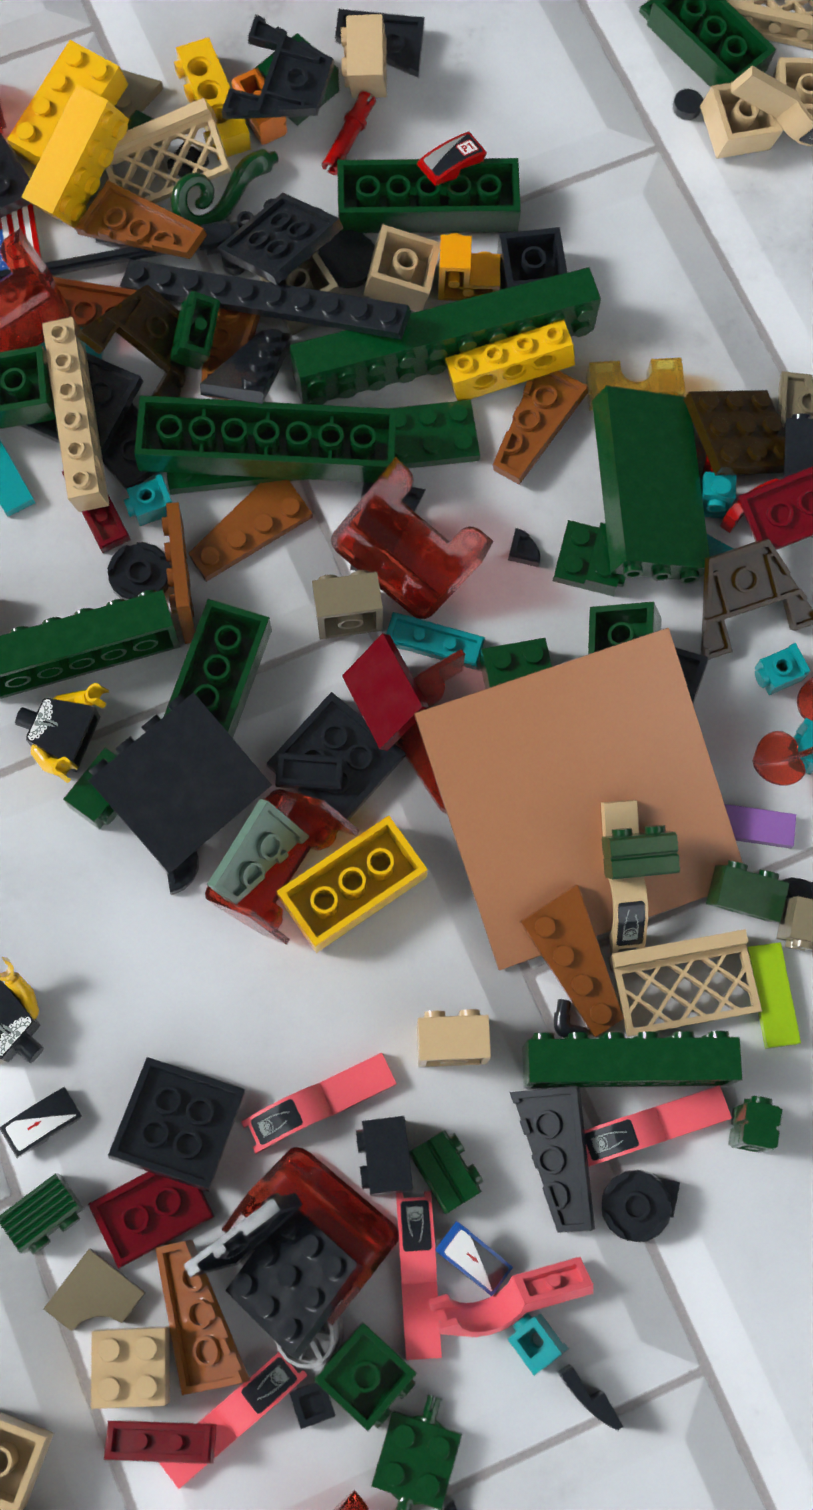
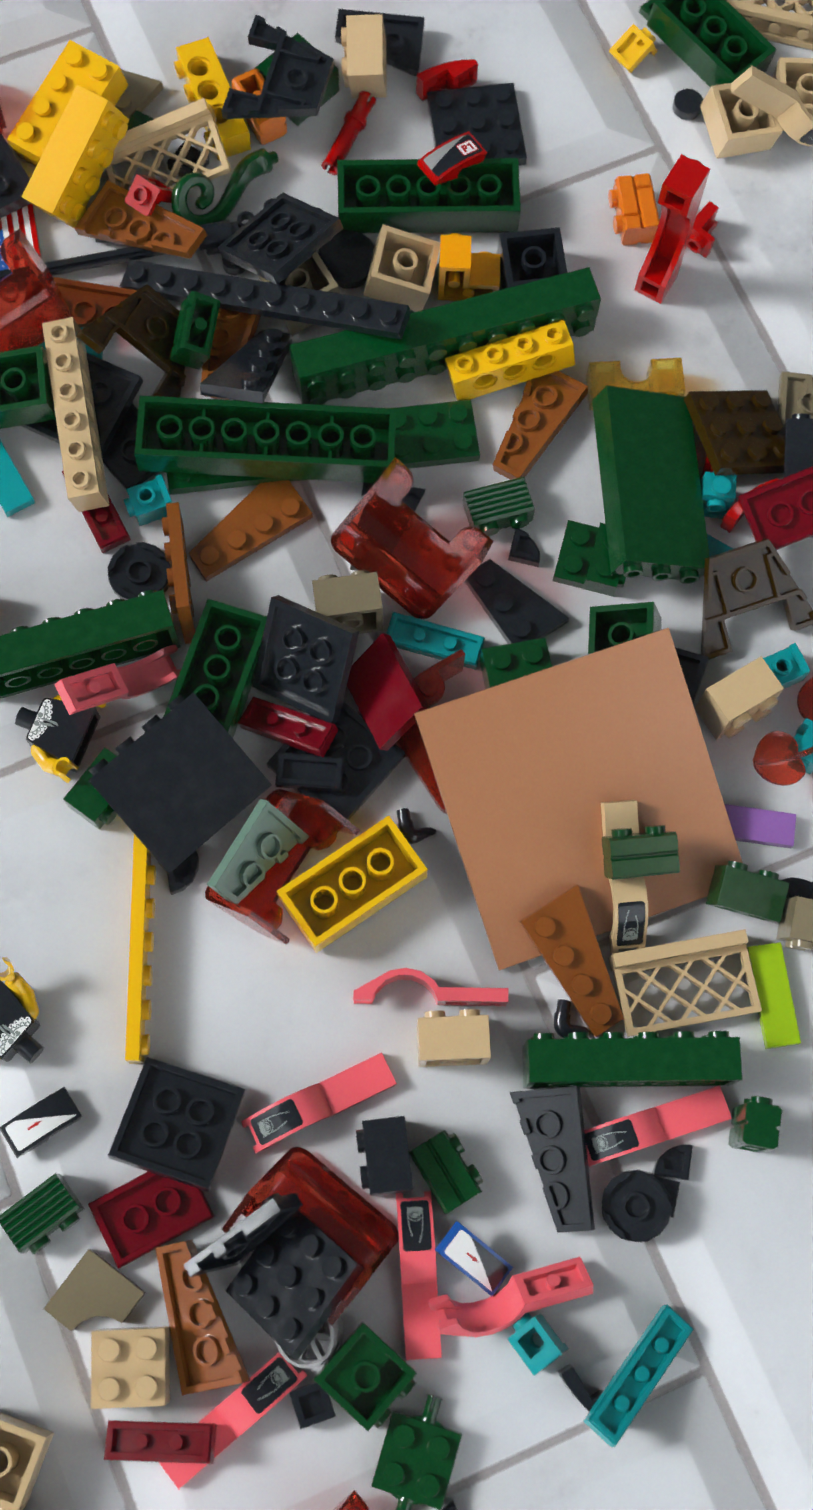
(113, 682): none -> coral piece
(141, 942): none -> yellow plate
(146, 193): none -> red bracket
(288, 726): none -> dark red tile
(305, 659): none -> black plate
(407, 828): none -> black animal
(443, 995): none -> coral piece
(447, 75): none -> red slope
(485, 112): none -> black plate
(499, 506): none -> dark green brick
(512, 605): none -> black wing
(633, 47): none -> yellow bracket
(635, 209): none -> orange brick
(638, 1375): none -> teal tile
(674, 1162): none -> black tile
(680, 203): none -> red arch
(704, 224): none -> red bracket
(739, 698): none -> tan brick

